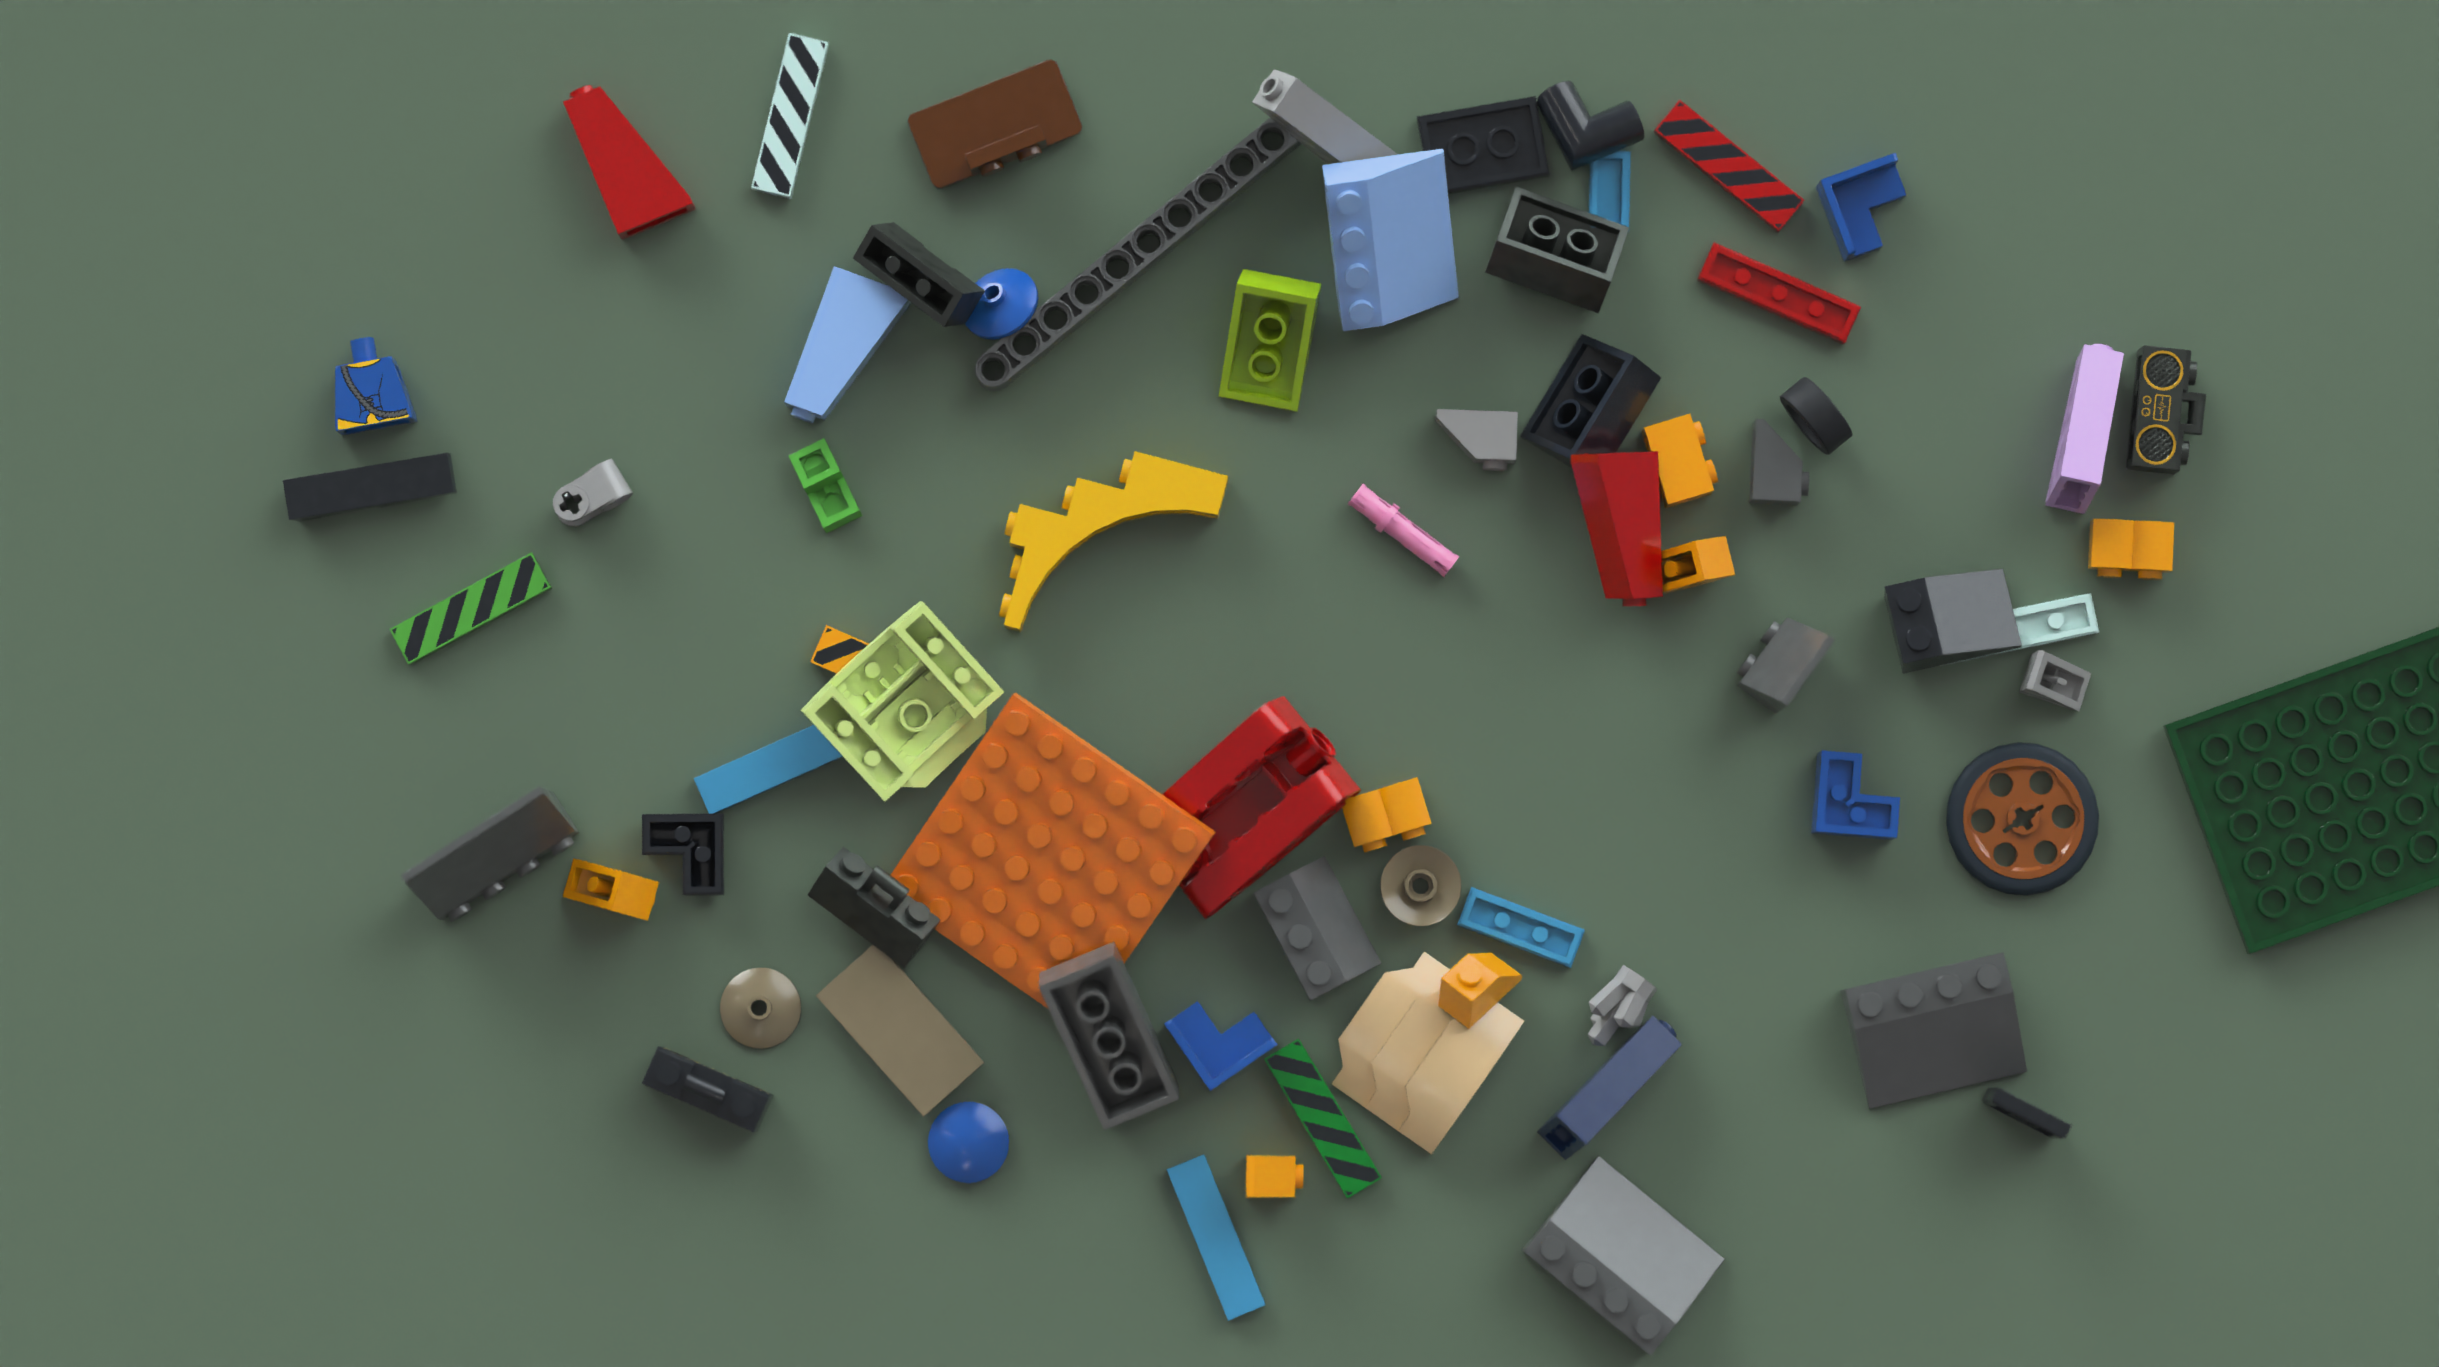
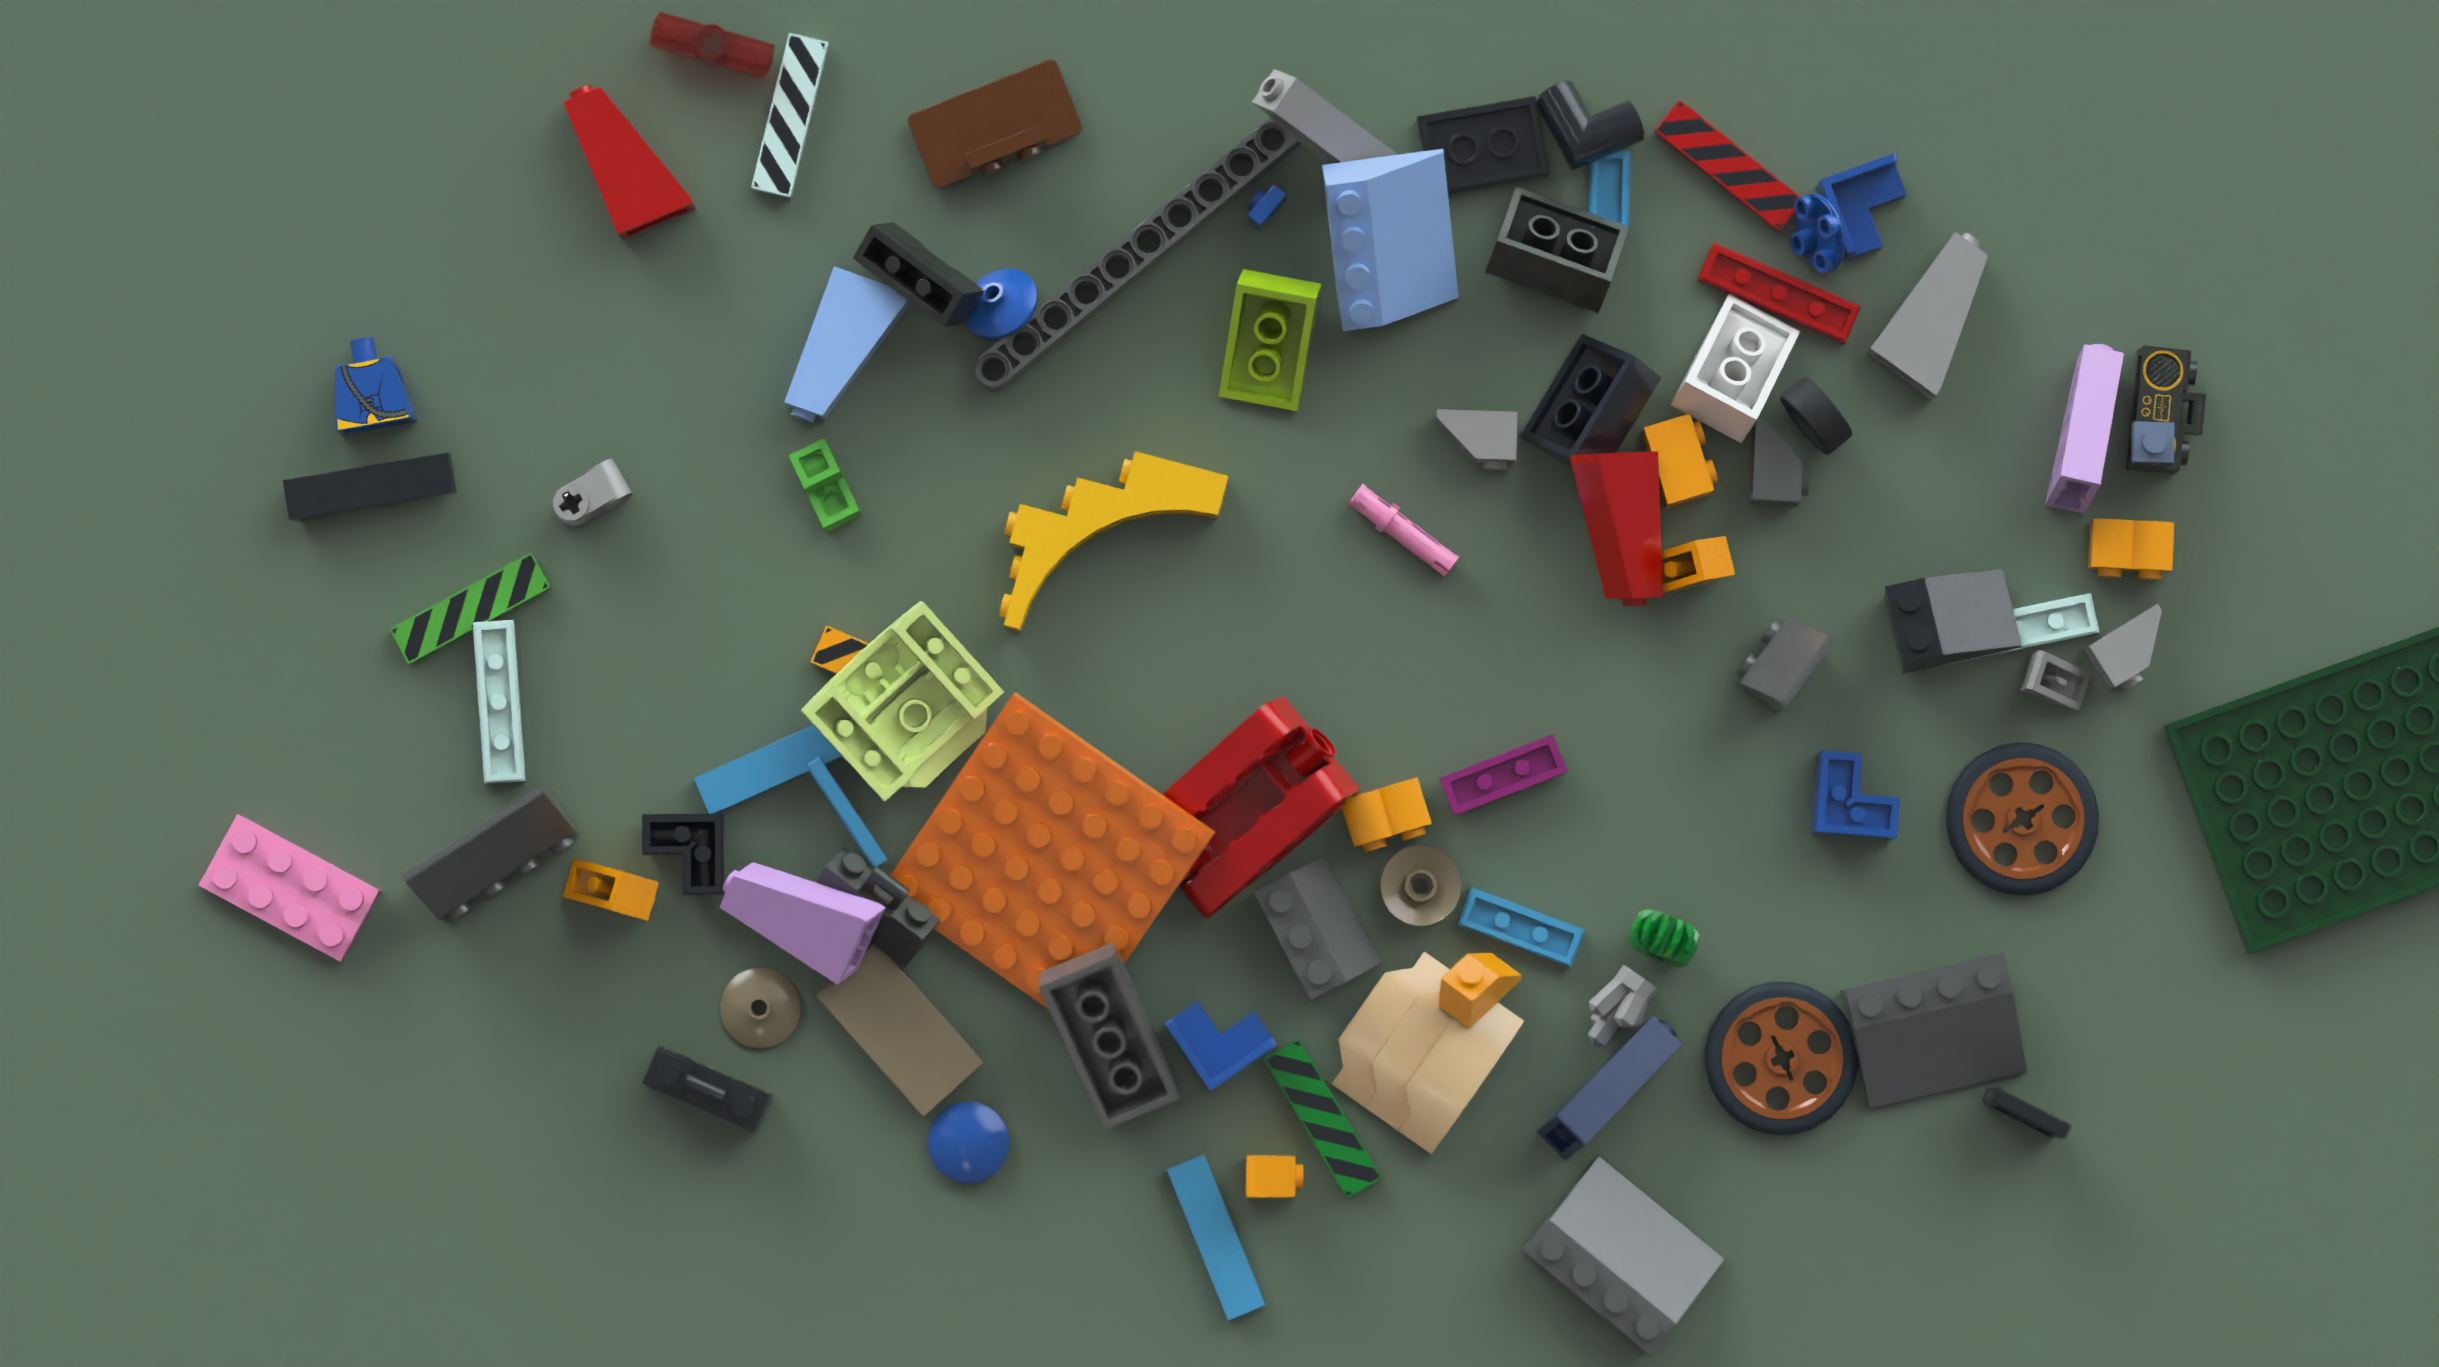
(289, 888): none -> bright pink plate
(499, 701): none -> light aqua tile
(687, 38): none -> clear red piece
(804, 918): none -> lavender slope
(846, 812): none -> dark azure tile
(1265, 205): none -> blue plate
(1503, 775): none -> magenta plate
(1663, 938): none -> green gear
(1735, 368): none -> white slope
(1749, 1103): none -> wedge
(1818, 233): none -> blue dish
(1929, 322): none -> light grey slope
(2126, 650): none -> light grey slope
(2152, 442): none -> sand blue plate

